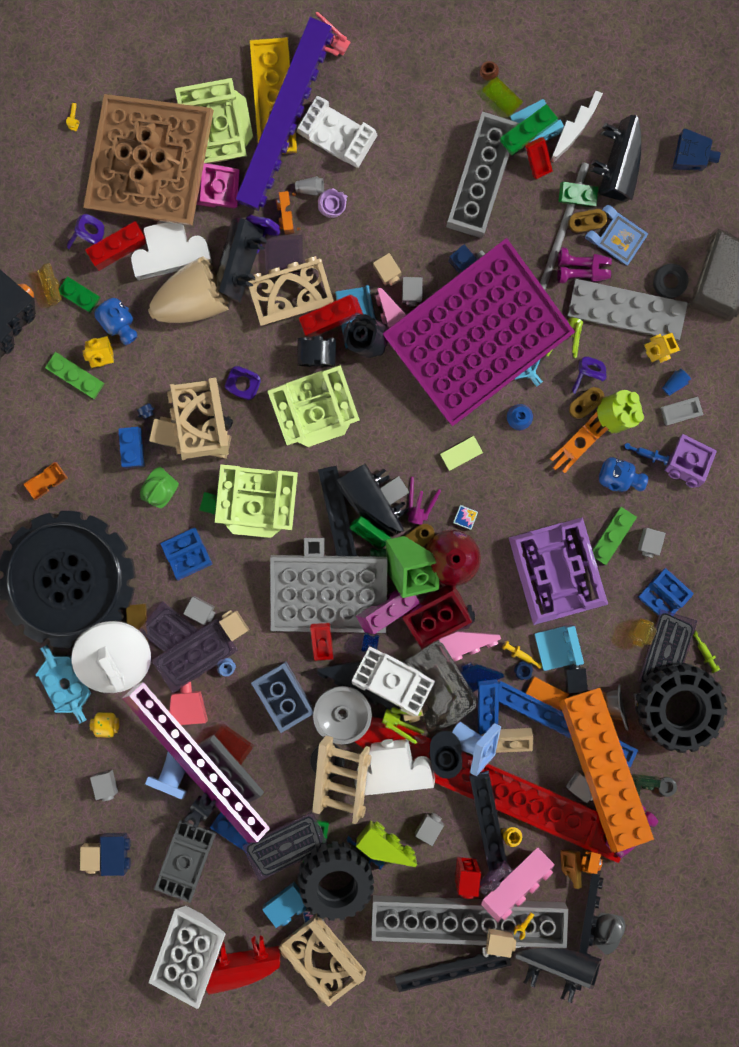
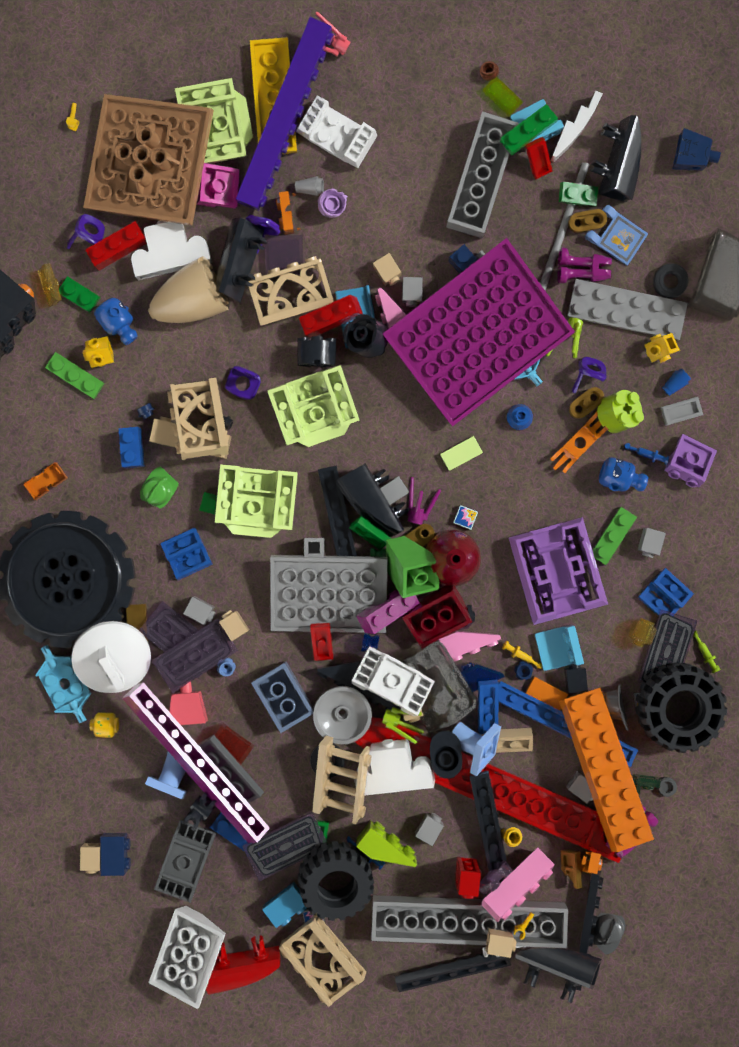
(104, 785): light grey brick -> none

